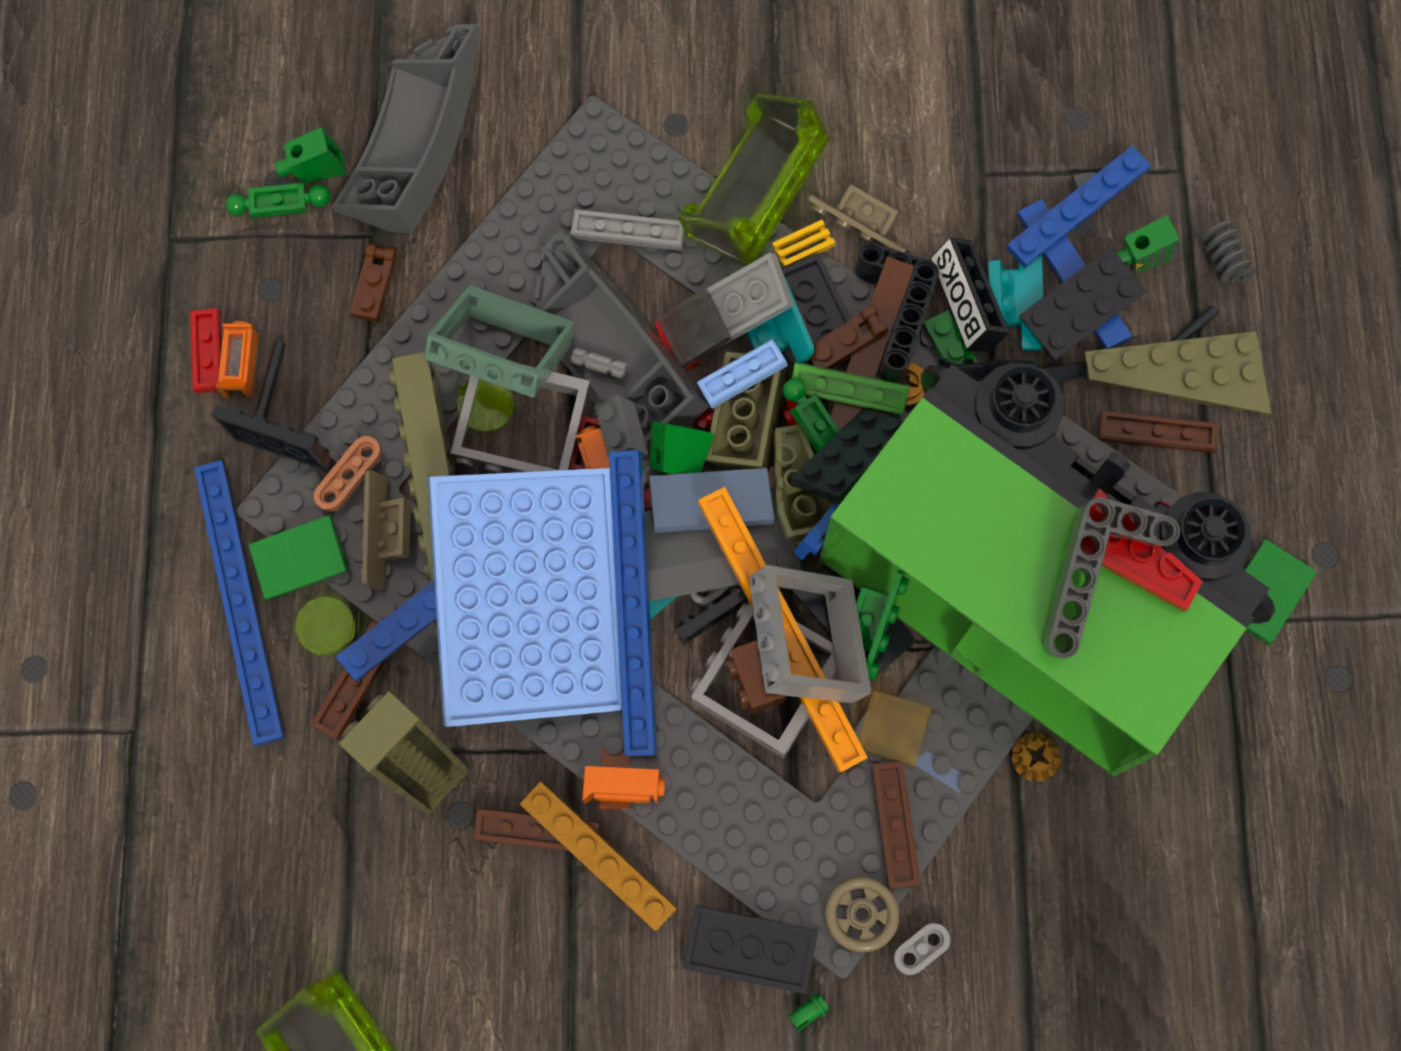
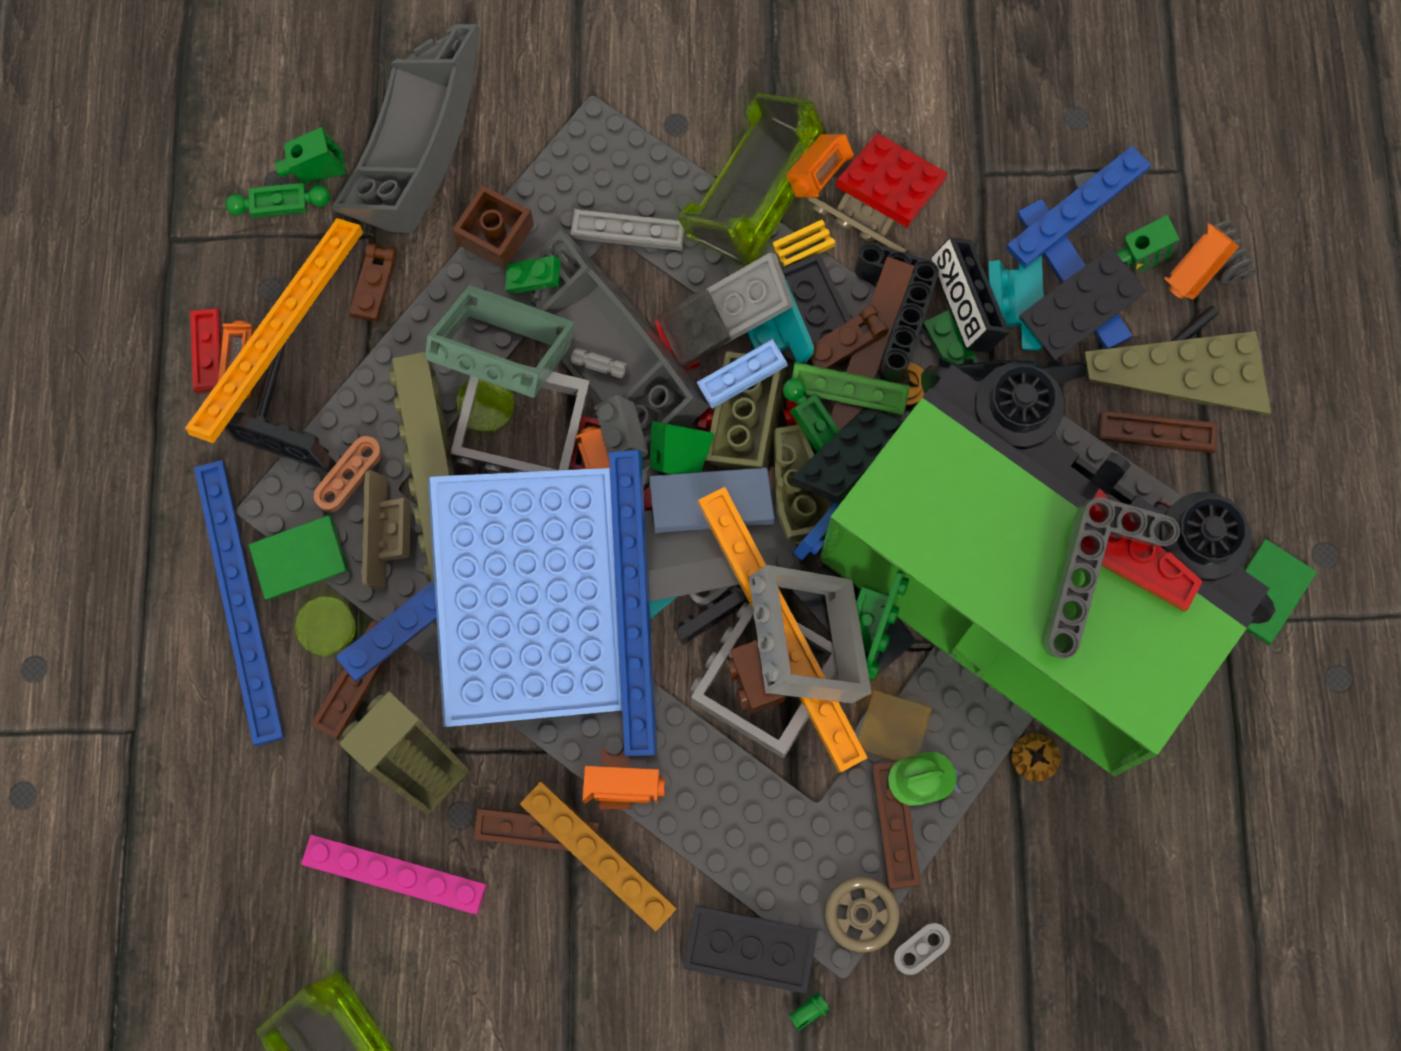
(273, 331): none -> light orange plate
(394, 874): none -> dark pink plate
(493, 227): none -> reddish brown brick
(532, 275): none -> green plate
(819, 164): none -> orange window
(891, 180): none -> red plate
(922, 778): none -> bright green piece
(1201, 263): none -> orange window

